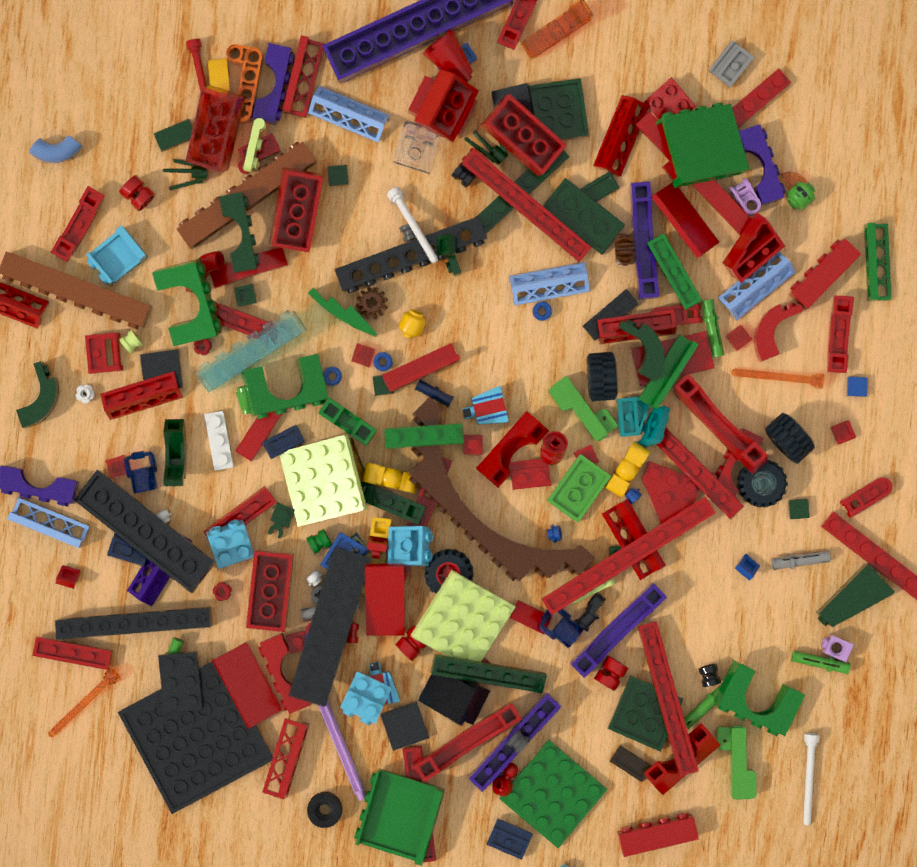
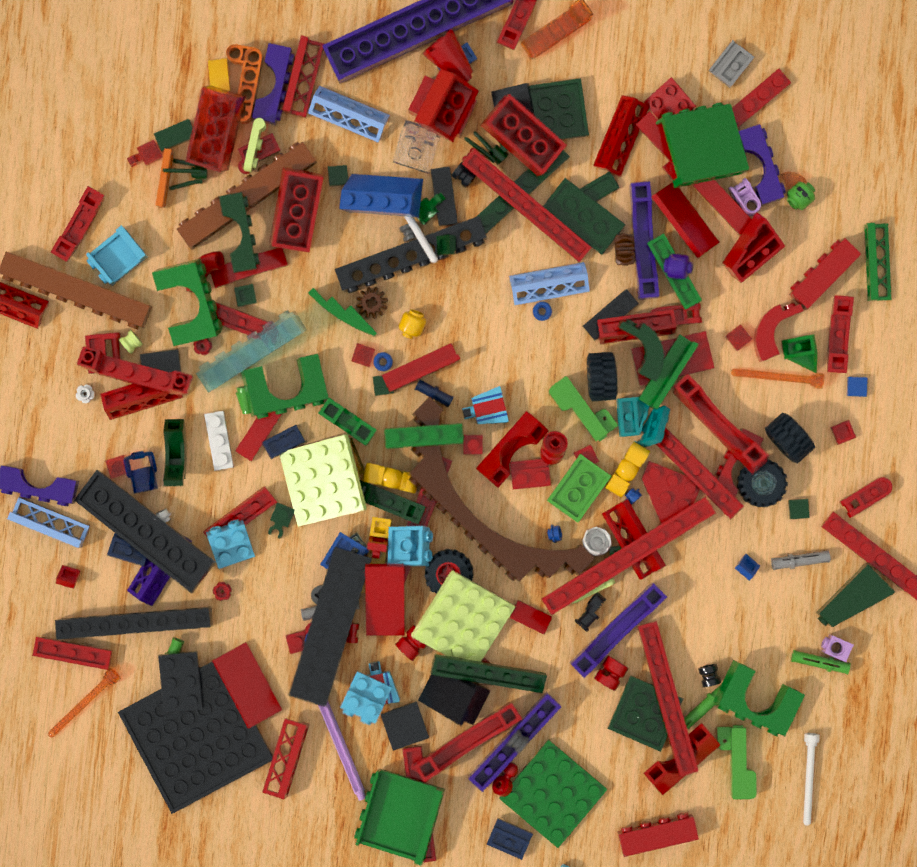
(46, 401): dark green arch -> none
(55, 152): medium blue cylinder -> none
(132, 188): red wheel -> none
(134, 373): none -> red slope
(147, 152): none -> clear red plate
(164, 178): none -> orange tile
(194, 47): red piece -> none
(270, 591): red brick -> none
(274, 650): red arch -> none
(314, 578): white plate -> none
(316, 817): black tyre -> none
(319, 541): green wheel -> none
(332, 370): blue plate -> none
(382, 195): none -> blue slope
(427, 208): none -> green plate
(443, 184): none -> black tile
(453, 266): dark green plate -> none
(565, 631): clear blue piece -> none
(597, 541): none -> white hair
(630, 763): dark brown tile -> none
(678, 266): none -> dark purple head
(713, 329): bright green pin -> none
(759, 287): light blue fence -> none
(801, 351): none -> green slope

